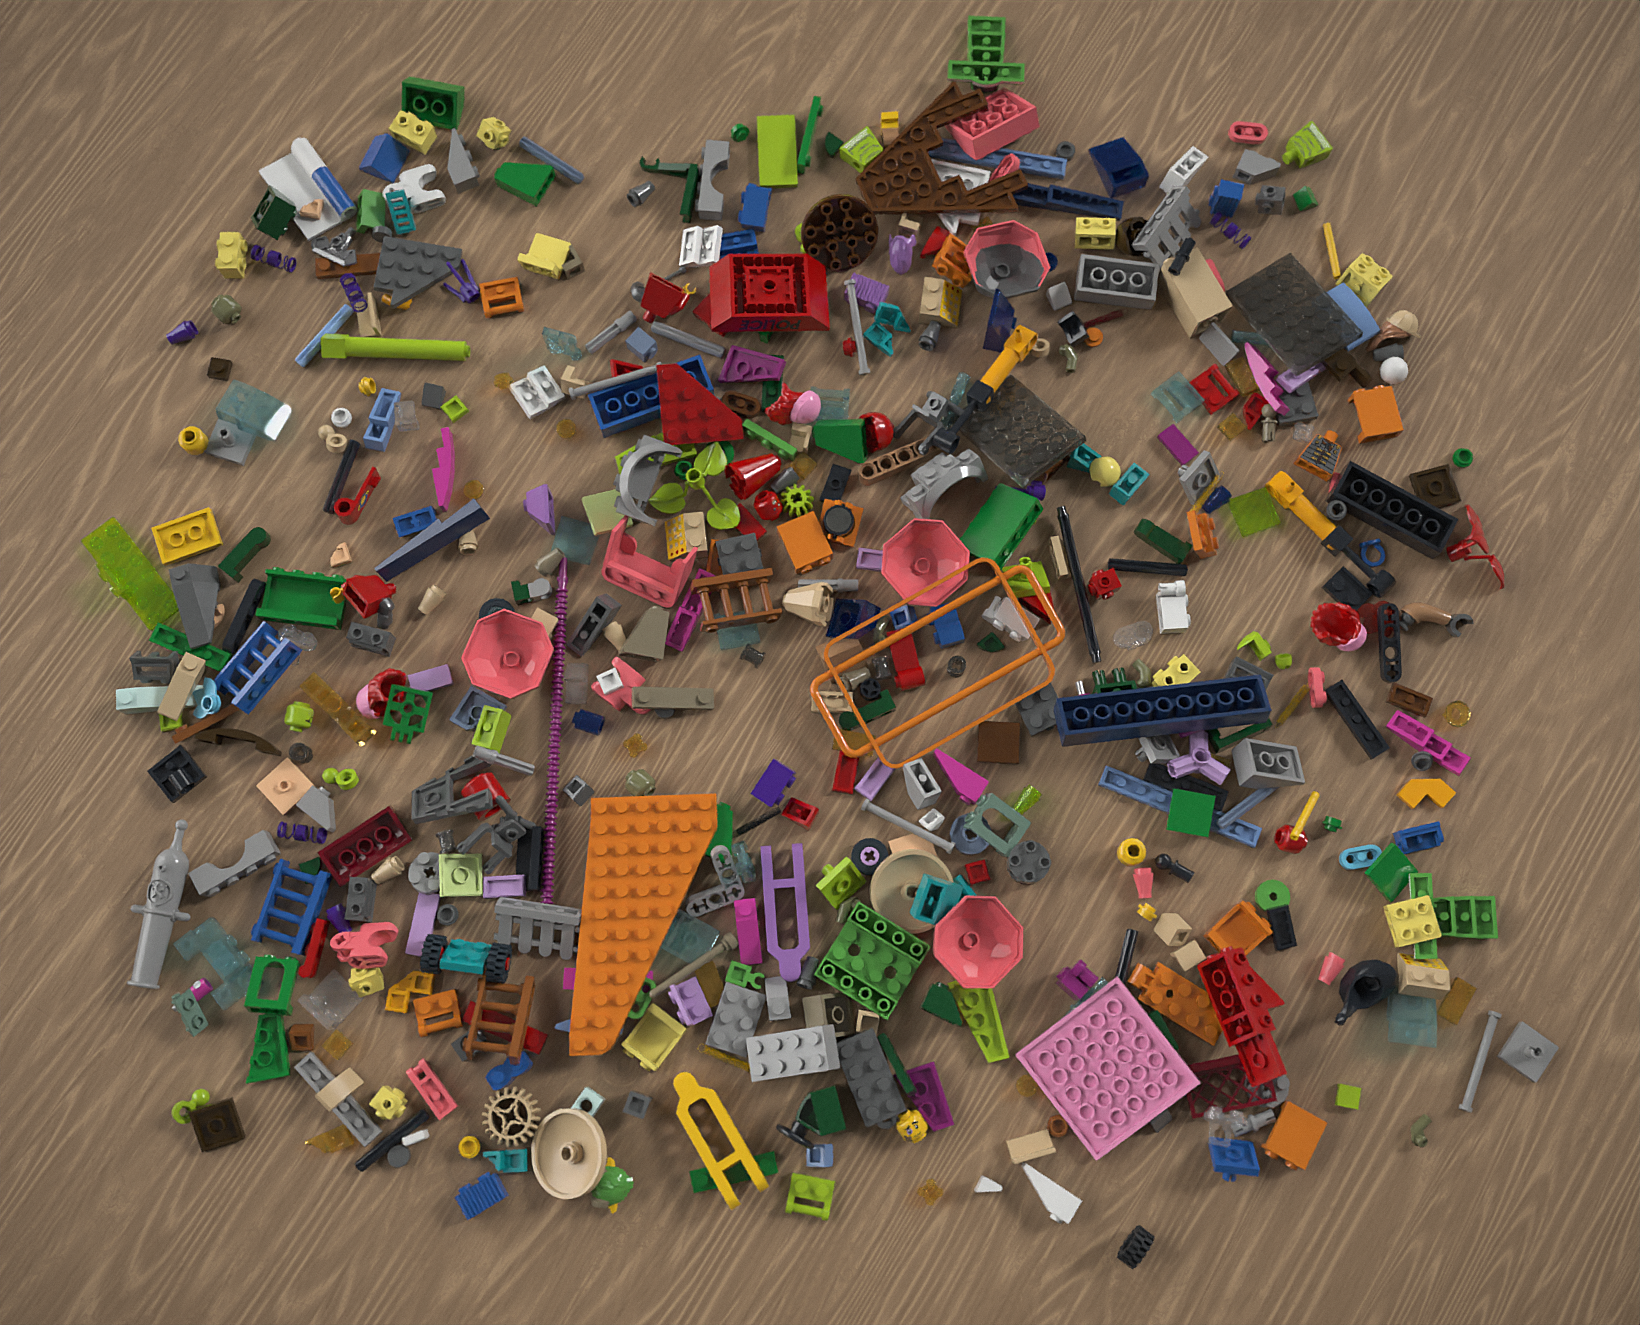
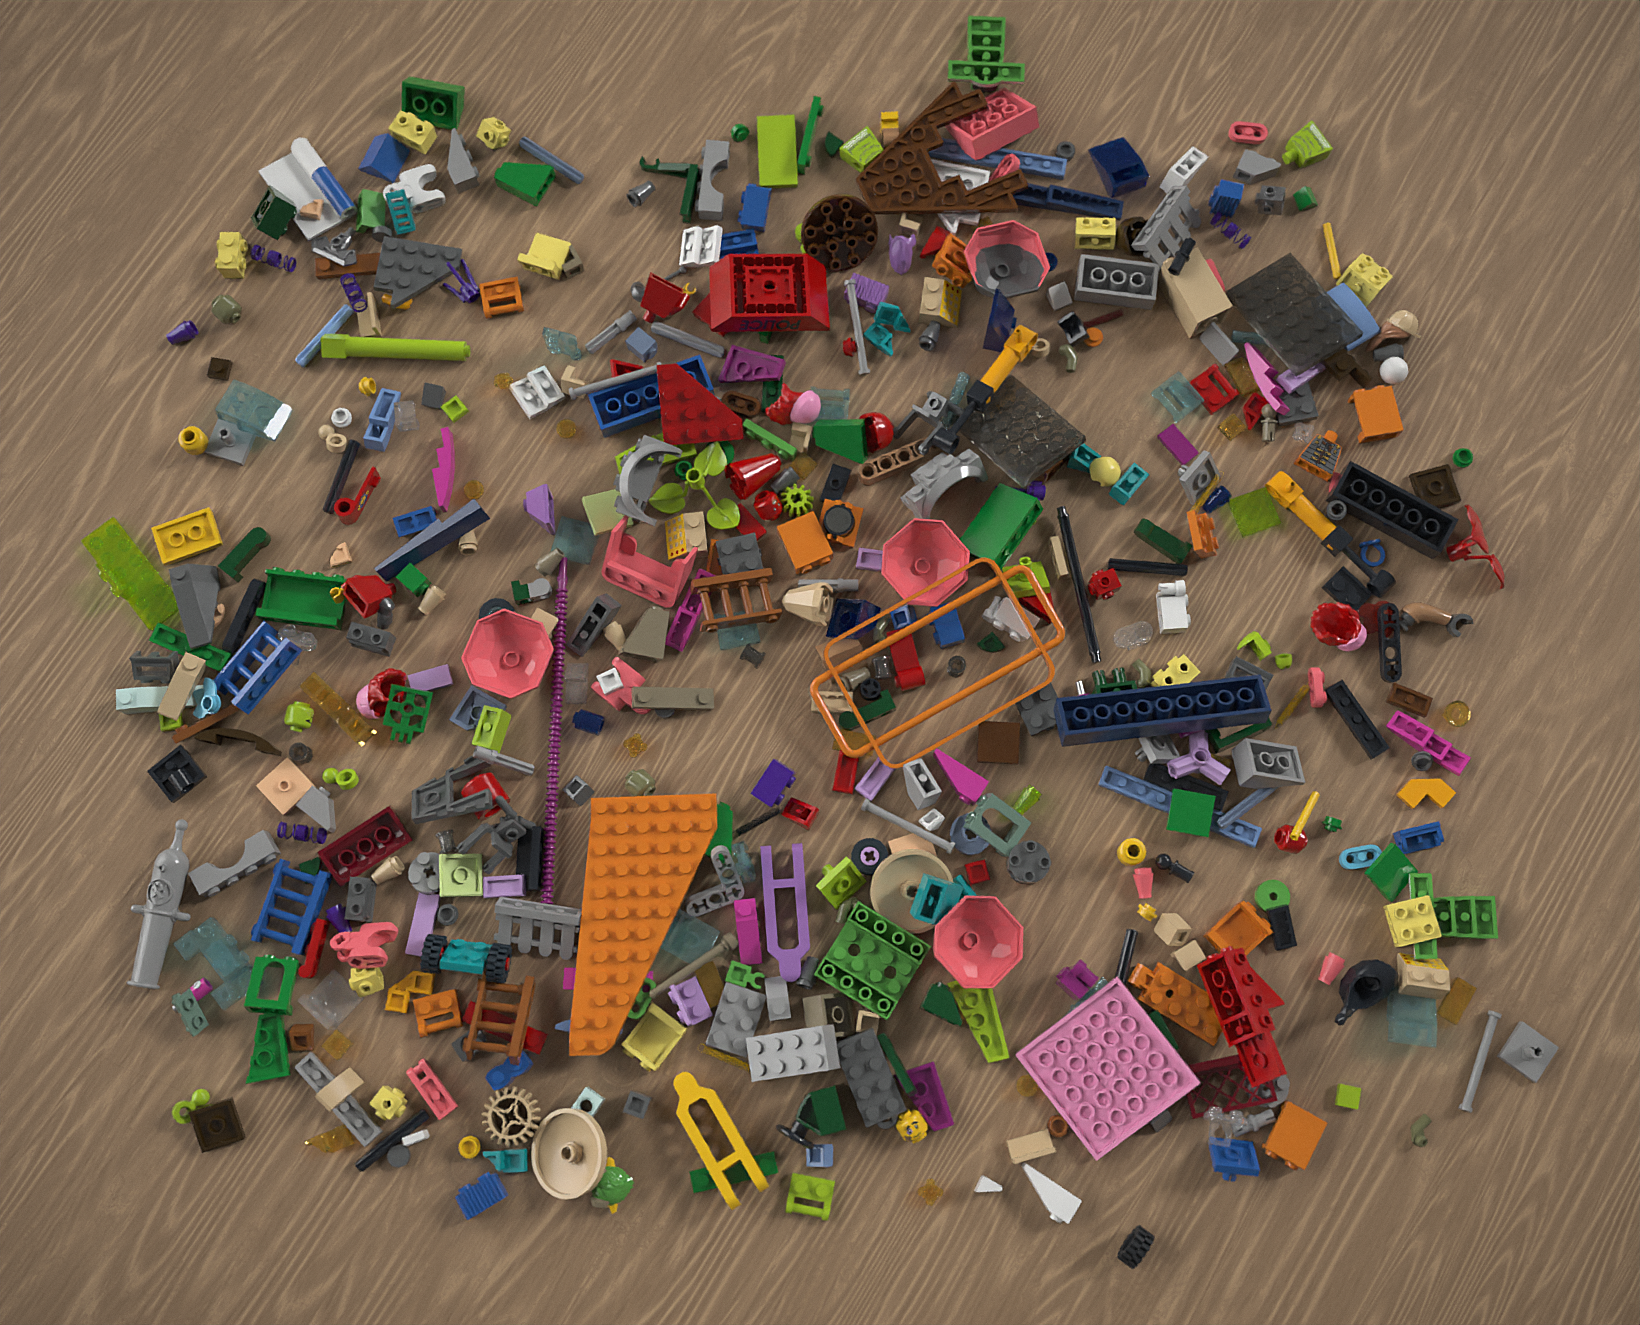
(414, 580): none -> green brick

